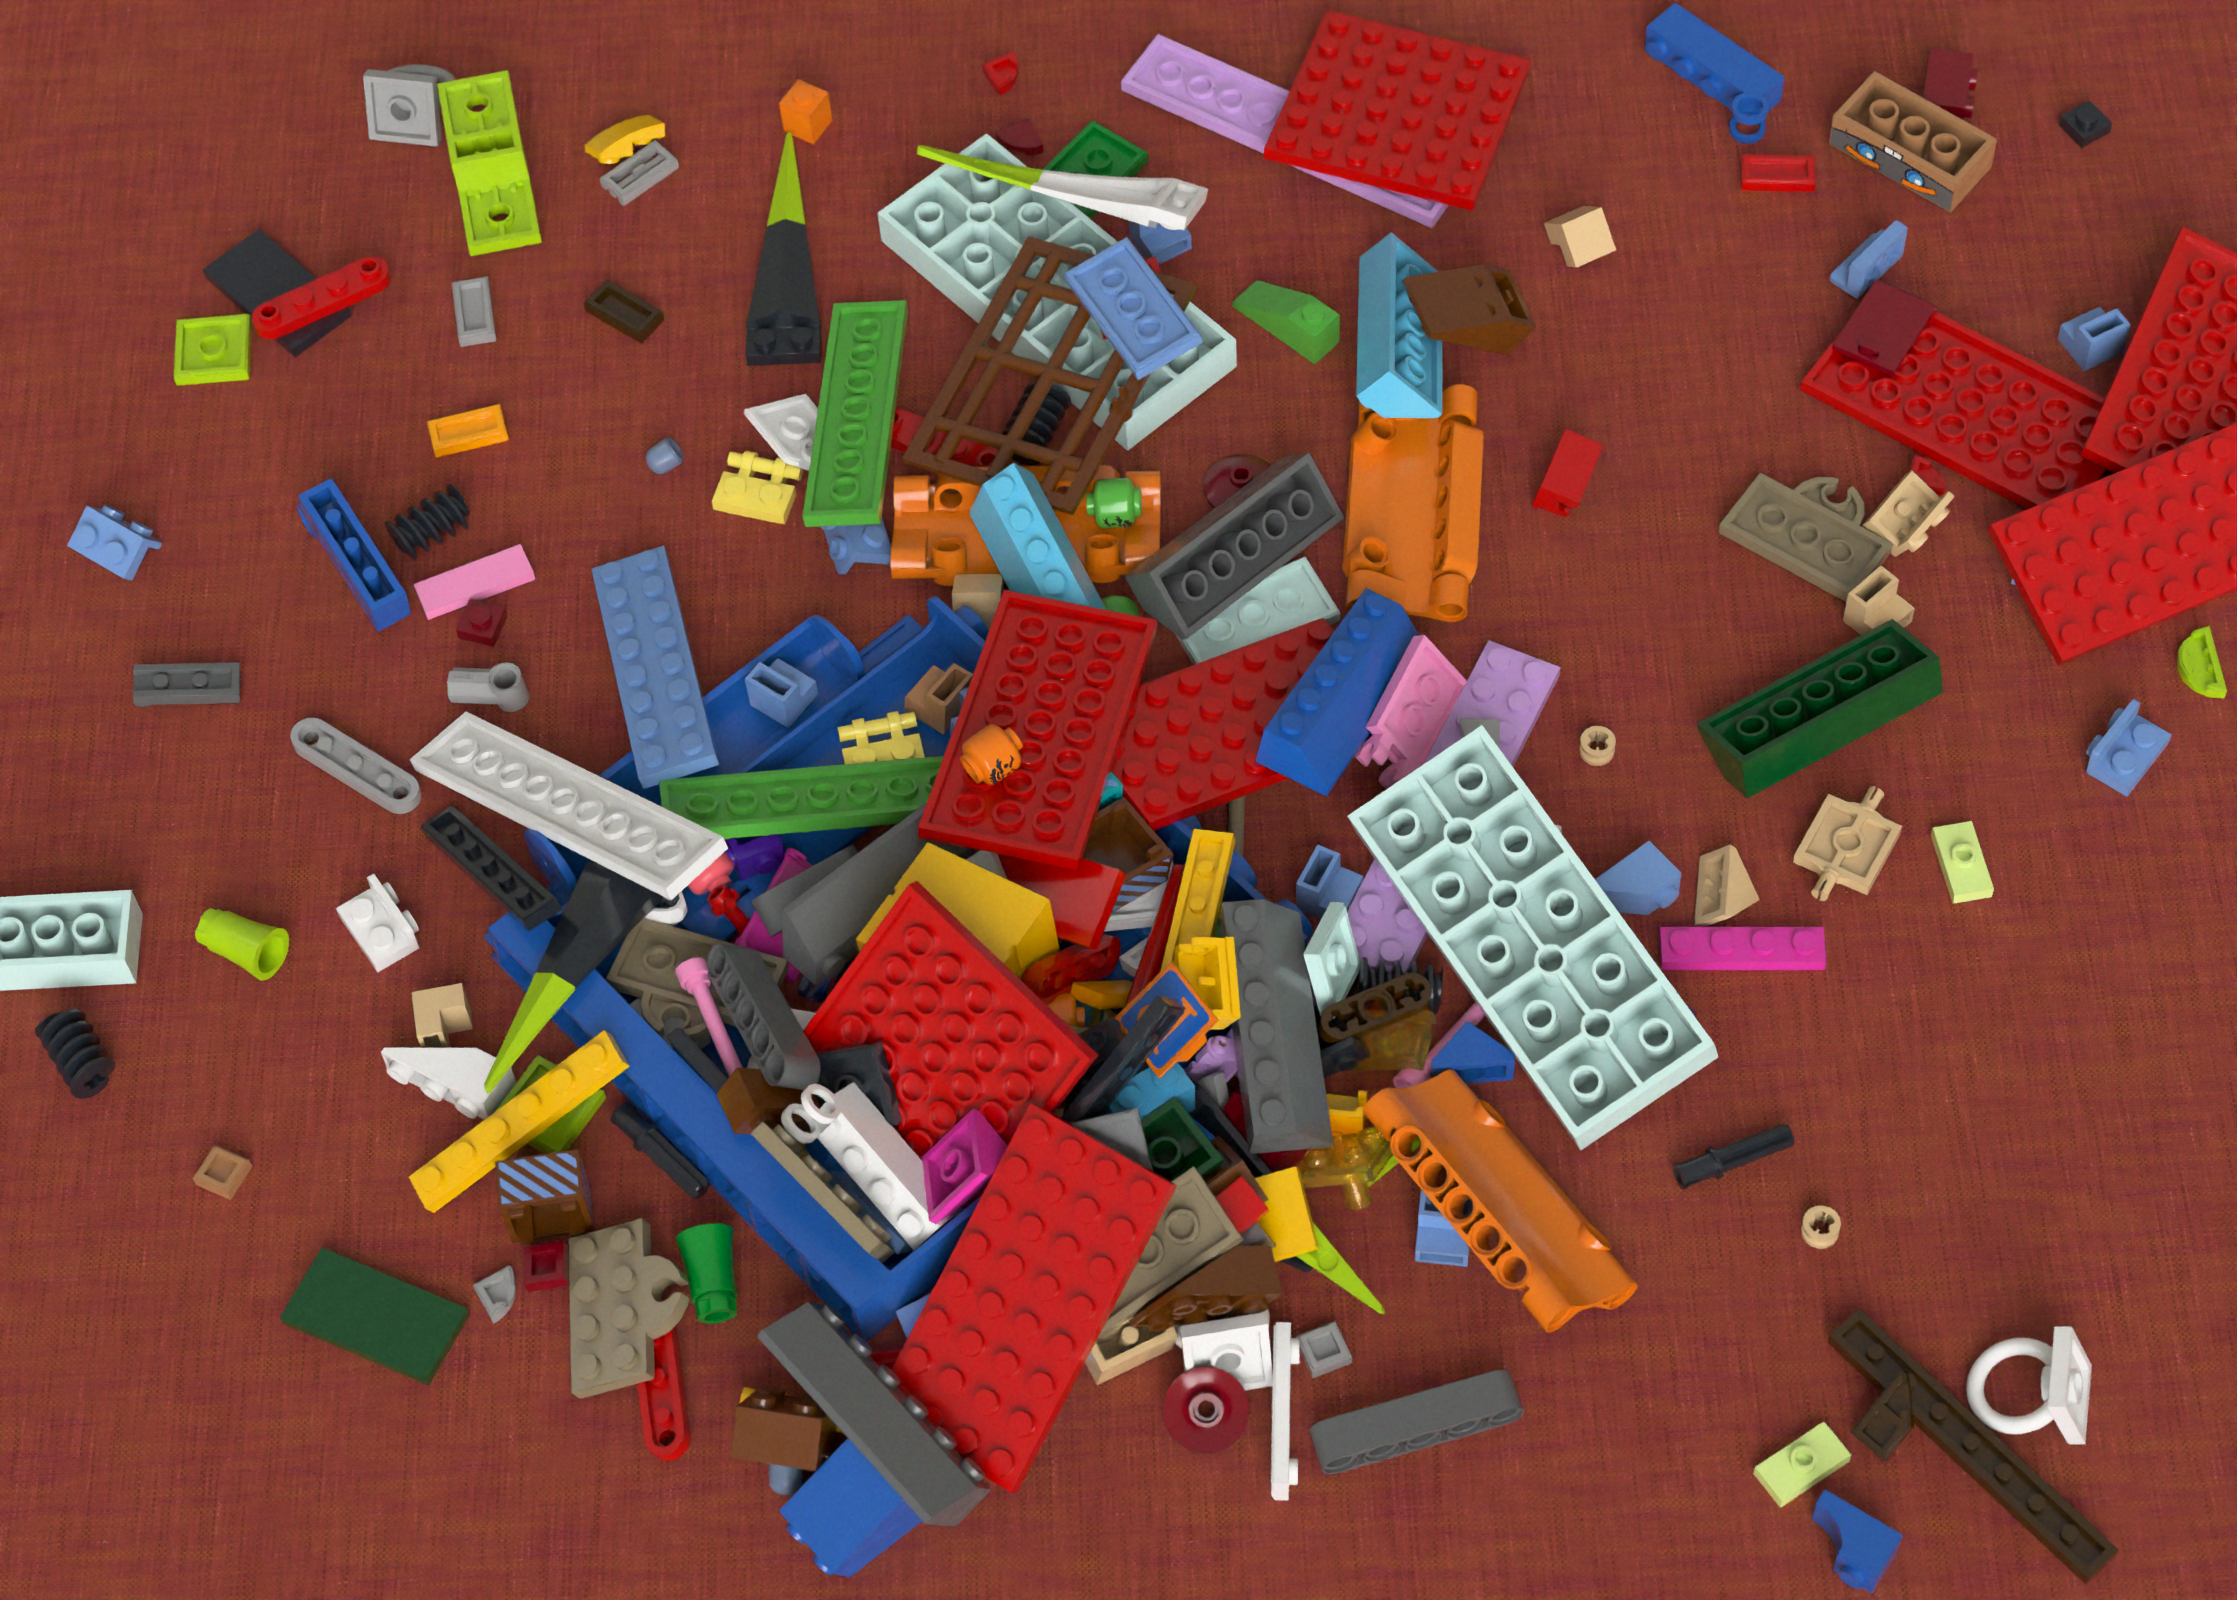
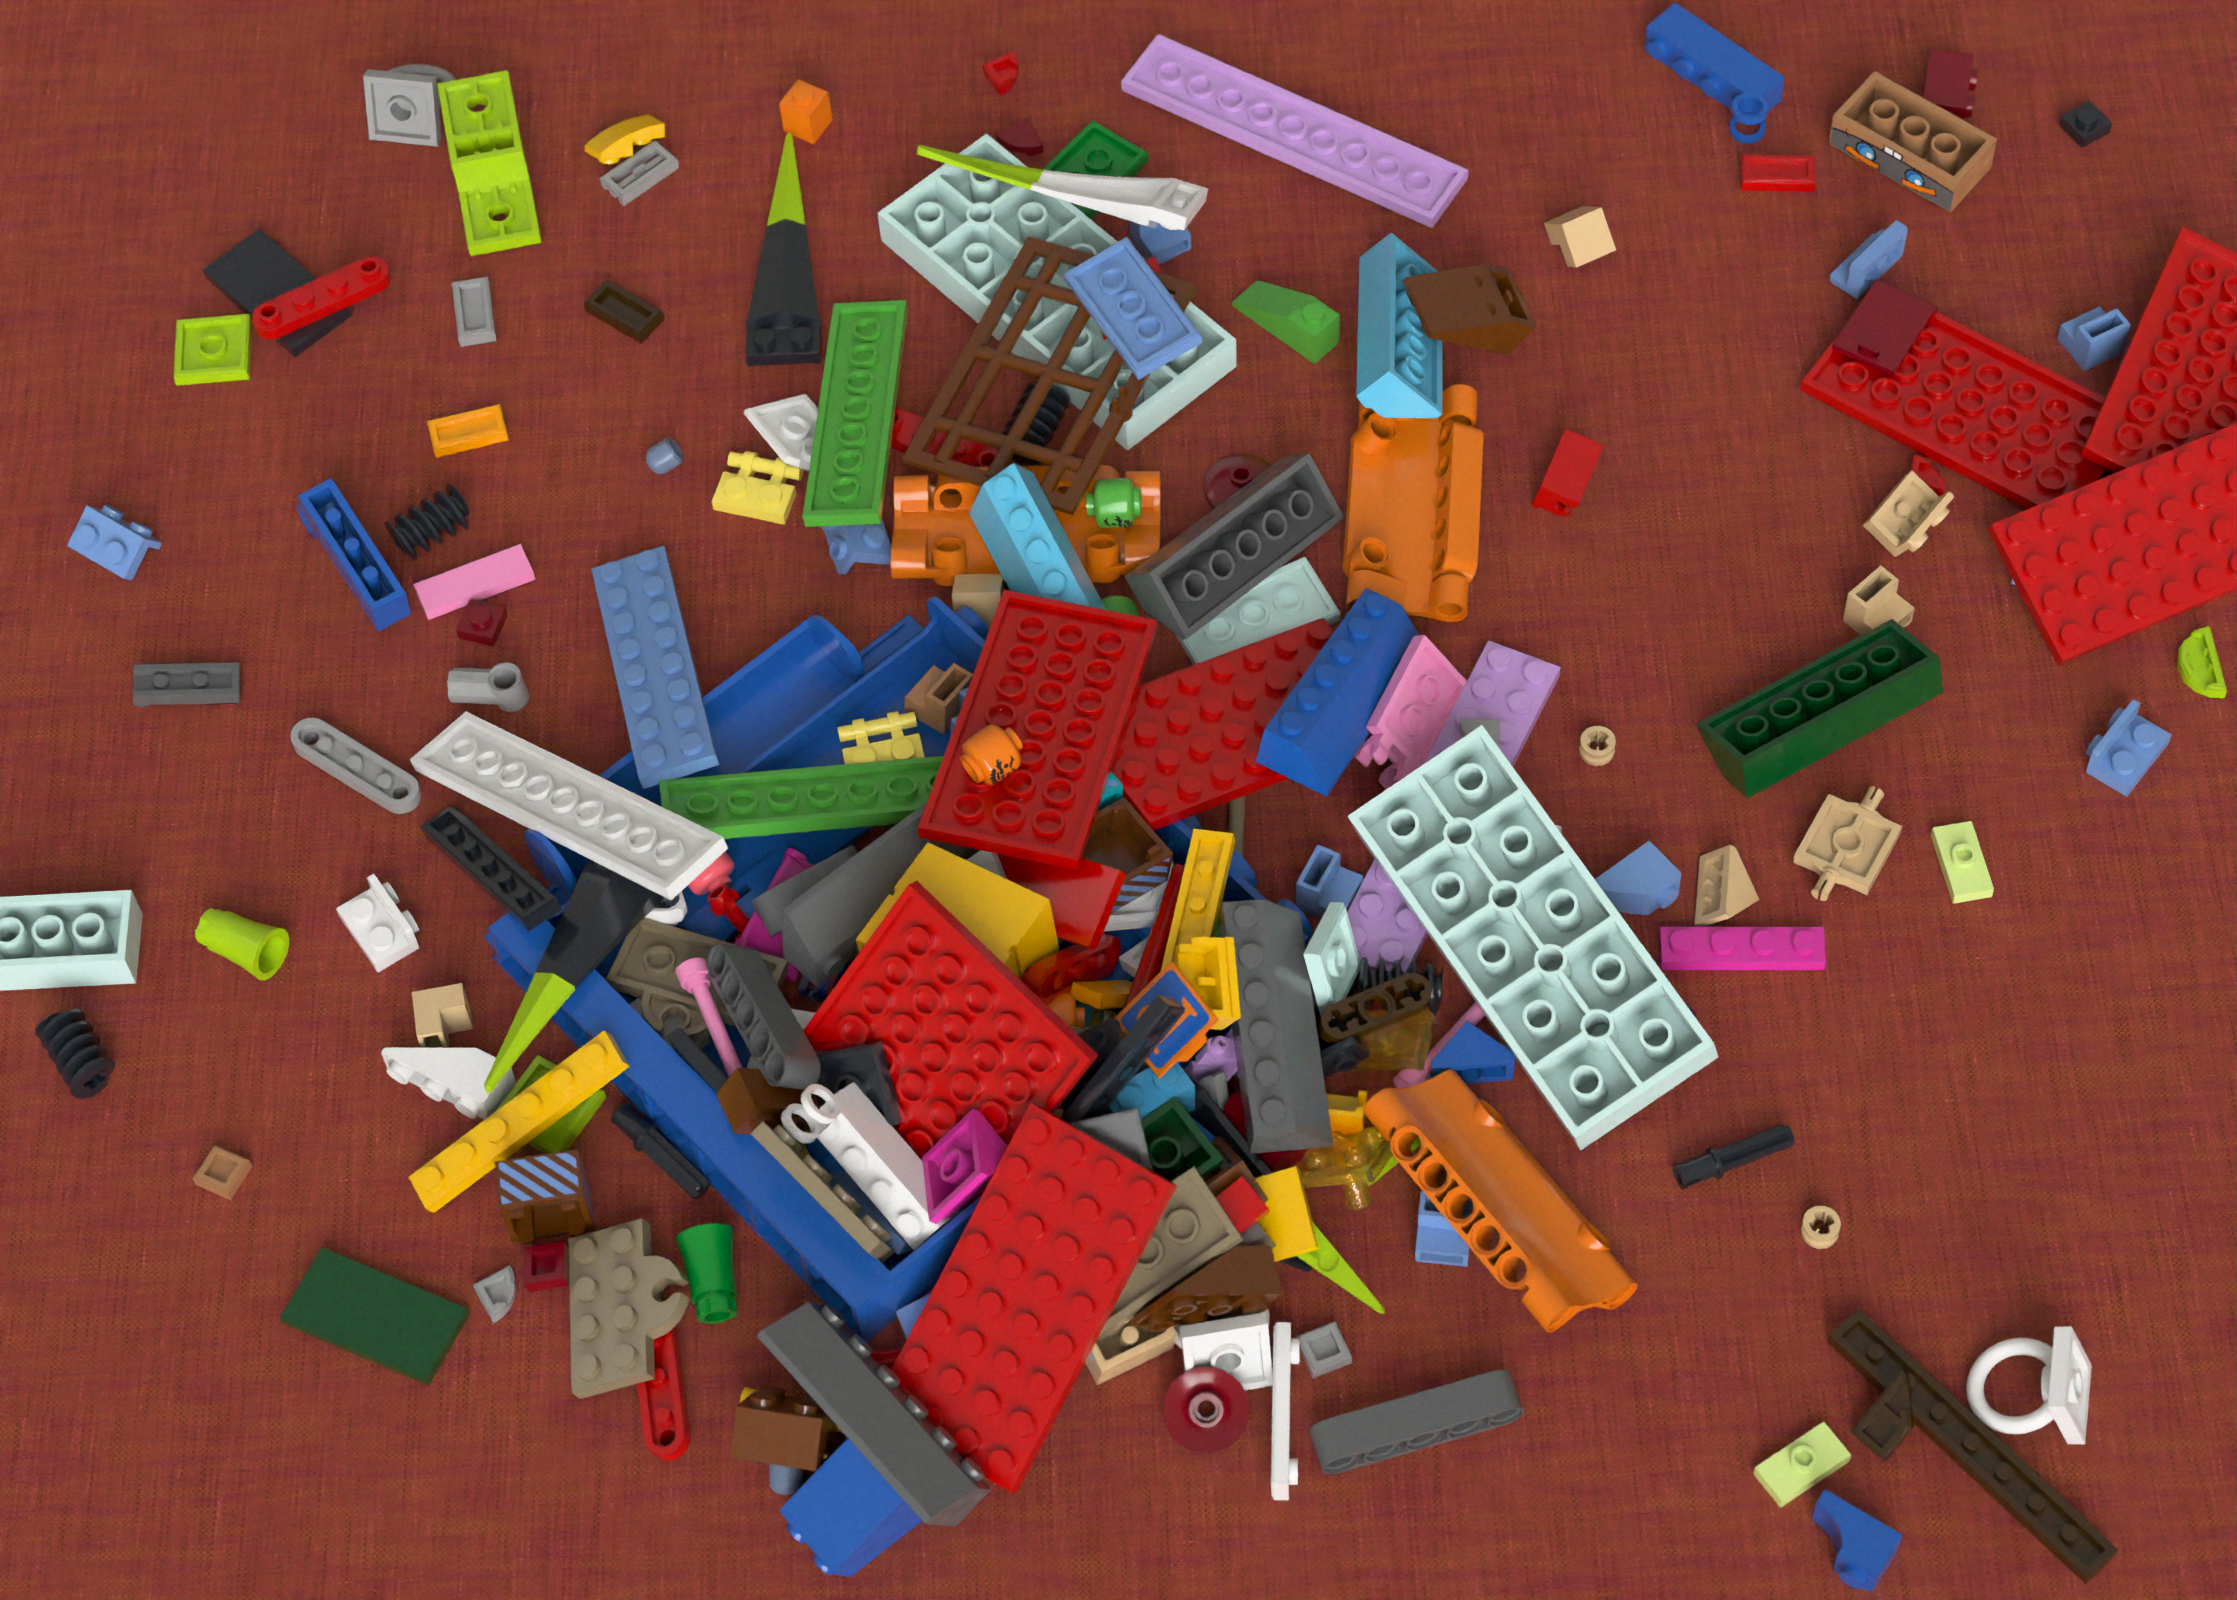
(756, 856): dark purple bracket -> none
(780, 691): medium blue piece -> none
(1398, 110): red plate -> none
(1808, 532): dark tan plate -> none

